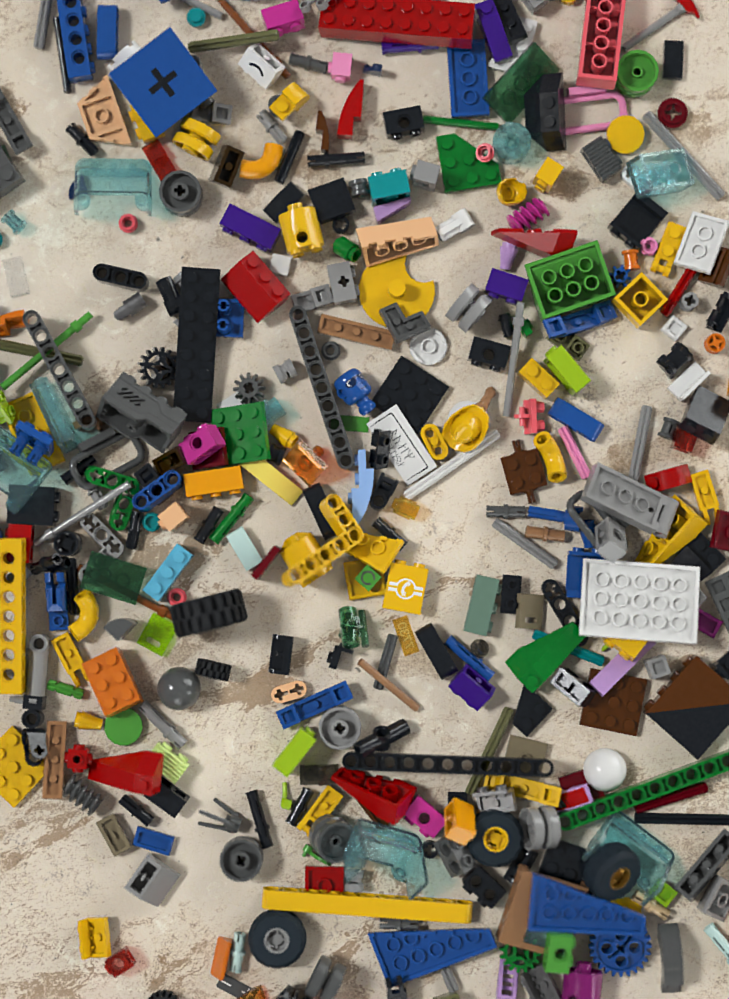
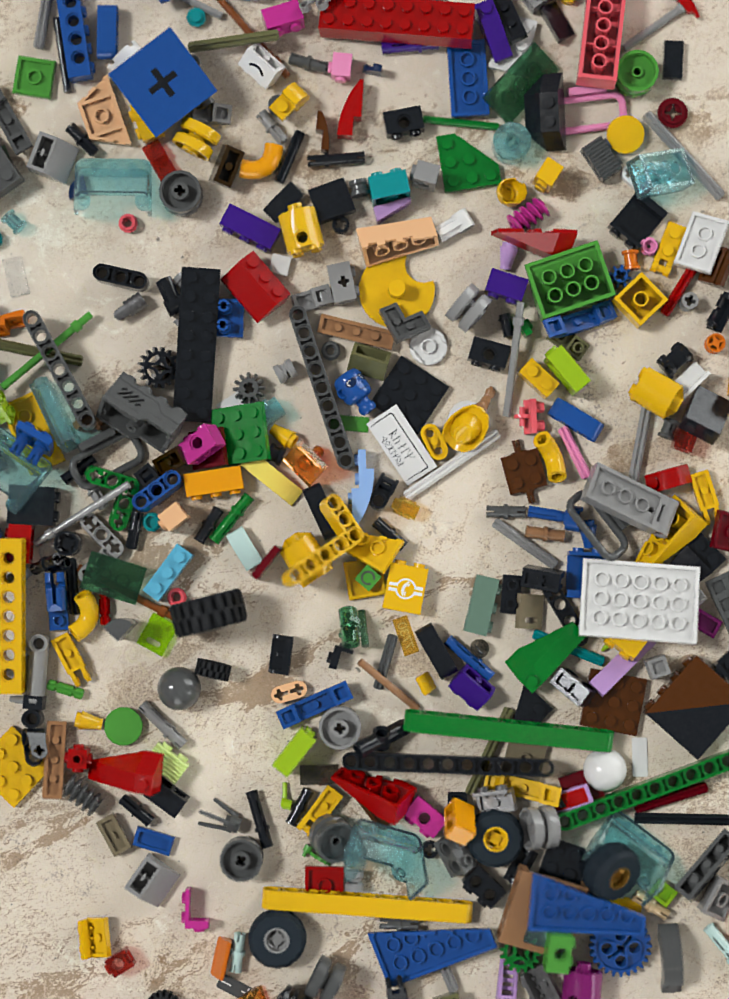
(34, 77): none -> bright green tile
(52, 157): none -> light grey slope
(104, 609): none -> red axle
(112, 682): orange brick -> none
(196, 924): none -> dark pink bracket
(346, 249): green brick -> none
(369, 360): none -> olive brick
(380, 456): black hinge -> none
(425, 683): none -> yellow slope
(480, 152): coral plate -> none
(508, 730): none -> green beam
(542, 578): none -> black hinge
(556, 22): none -> black slope
(610, 539): light grey brick -> none
(639, 757): none -> white sticker
(657, 393): none -> yellow cylinder
(673, 328): white tile -> none

